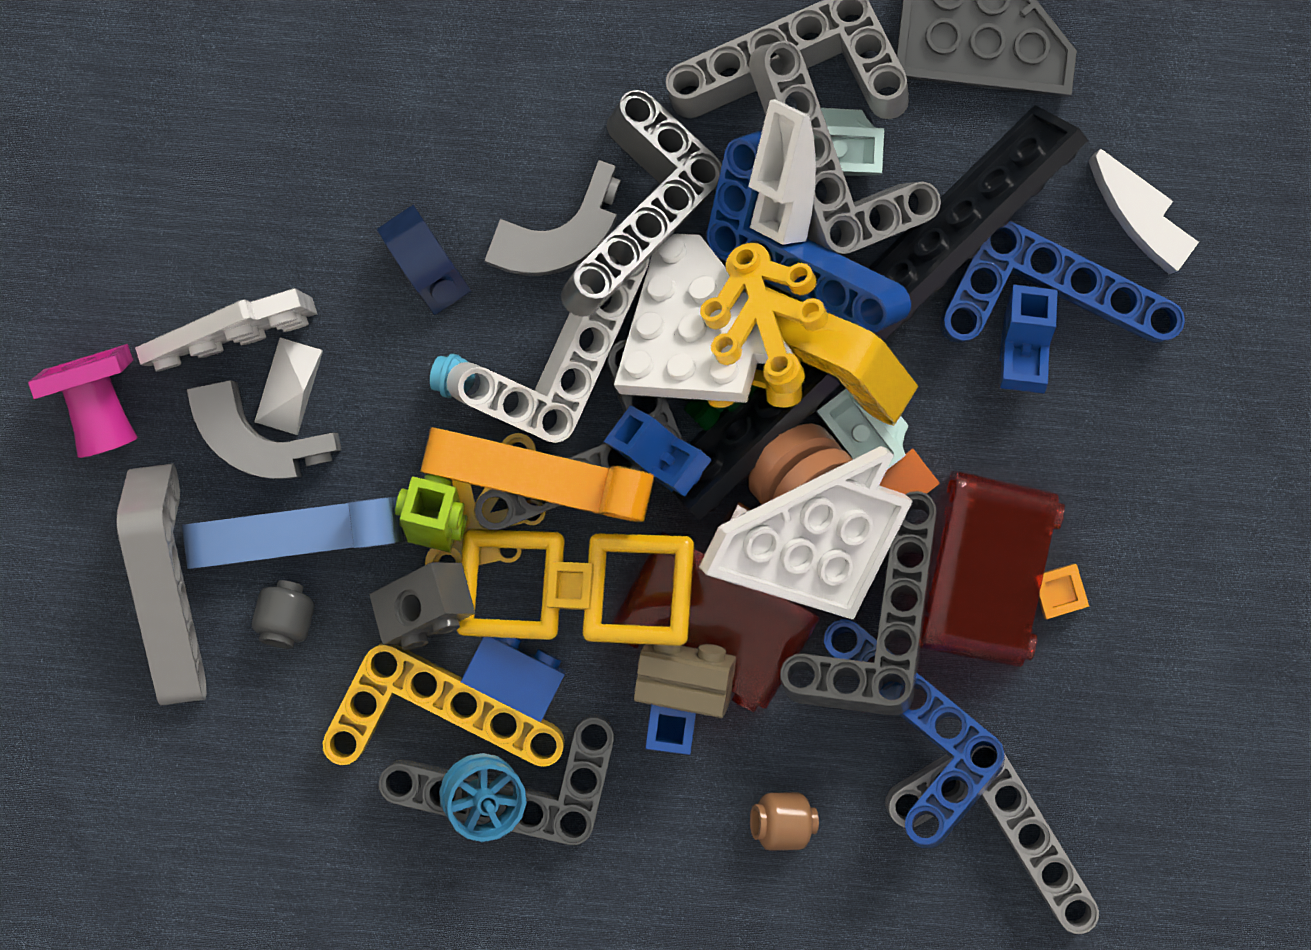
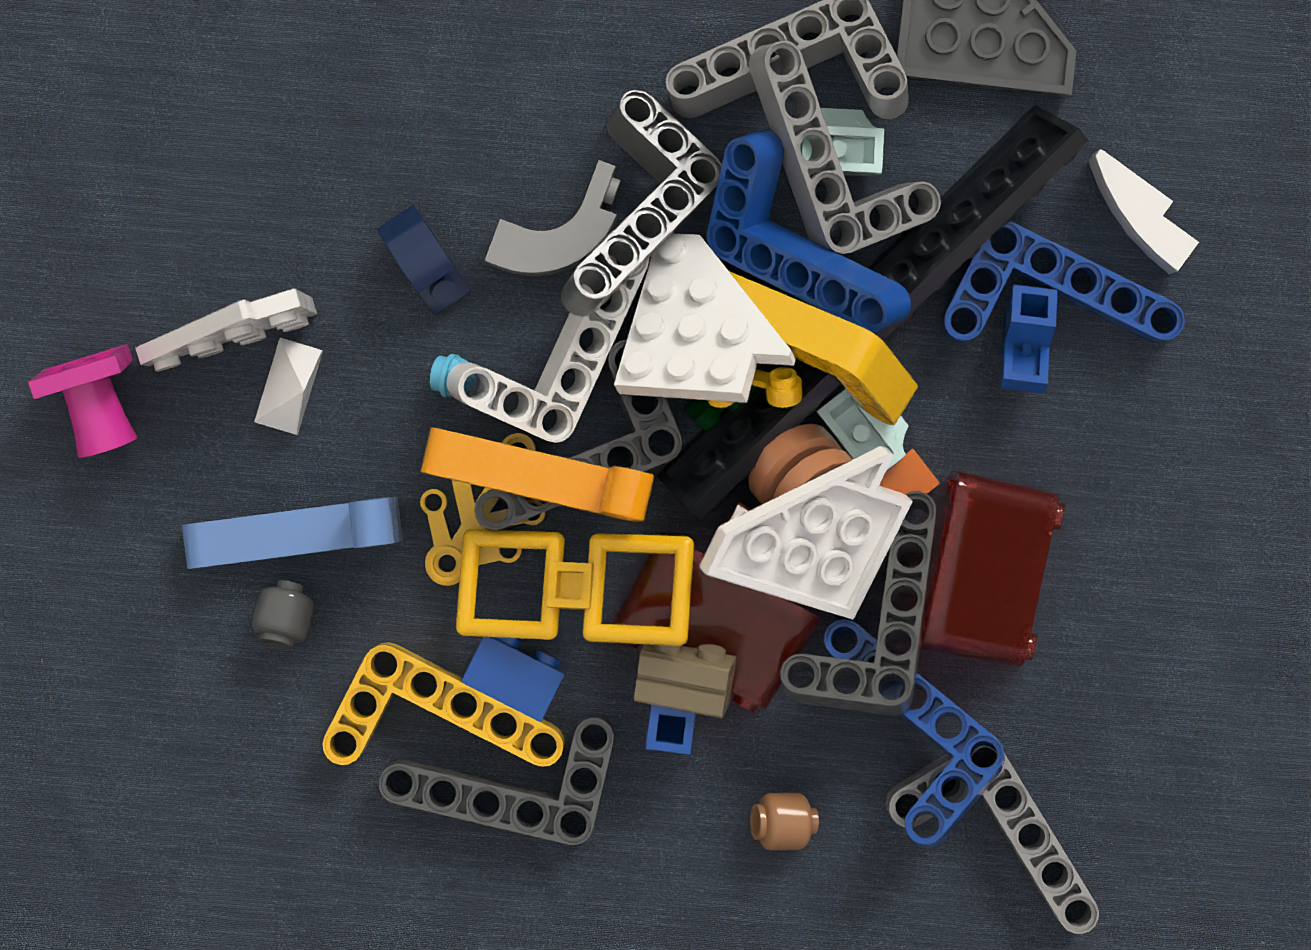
(157, 583): light grey beam -> none
(226, 430): light grey arch -> none
(422, 605): dark grey brick -> none
(431, 513): lime brick -> none
(482, 797): dark azure wheel -> none
(657, 451): blue brick -> none
(762, 309): yellow plant -> none
(784, 175): white slope -> none
(1062, 591): light orange plate -> none

